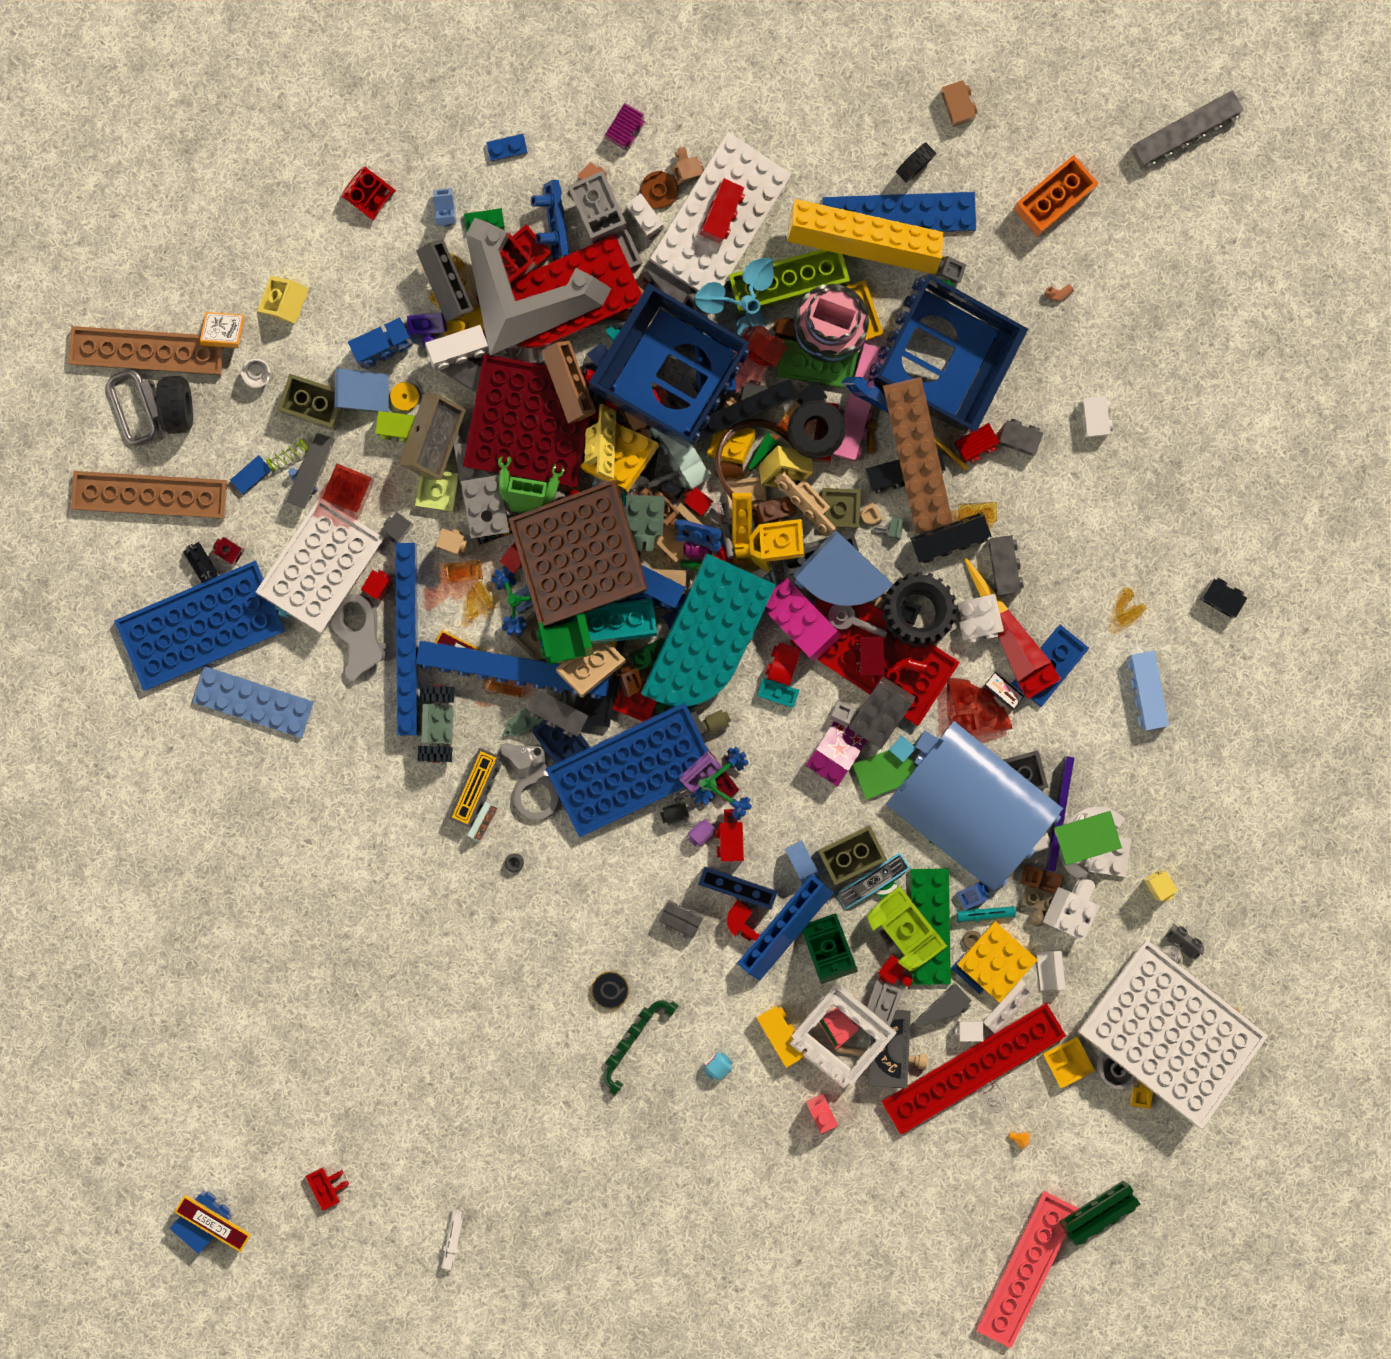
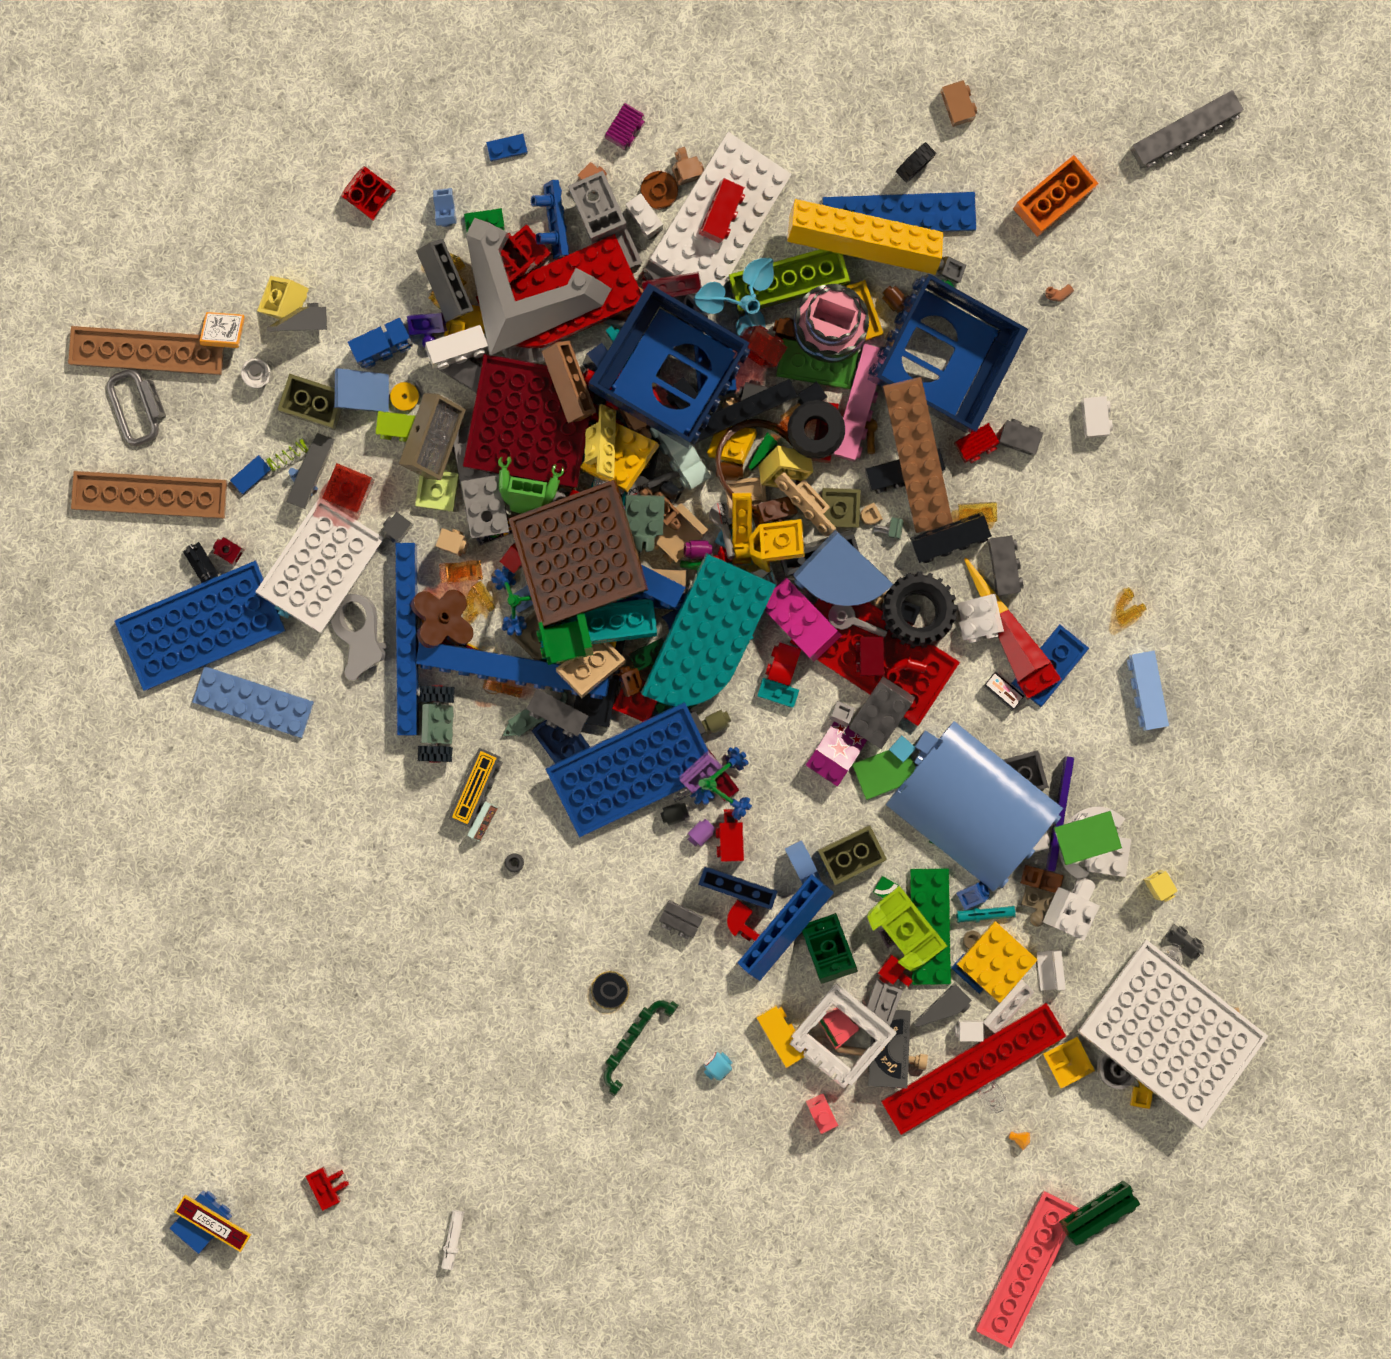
(174, 404): black tyre -> none
(303, 318): none -> dark grey slope
(377, 584): red brick -> none
(442, 618): none -> reddish brown plant
(530, 770): light grey animal -> none
(677, 285): none -> dark red plate
(697, 501): red brick -> none
(698, 534): blue plate -> none
(872, 881): slope -> none
(875, 395): blue plate -> none
(894, 298): none -> reddish brown brick
(975, 708): clear red brick -> none
(1223, 598): black brick -> none

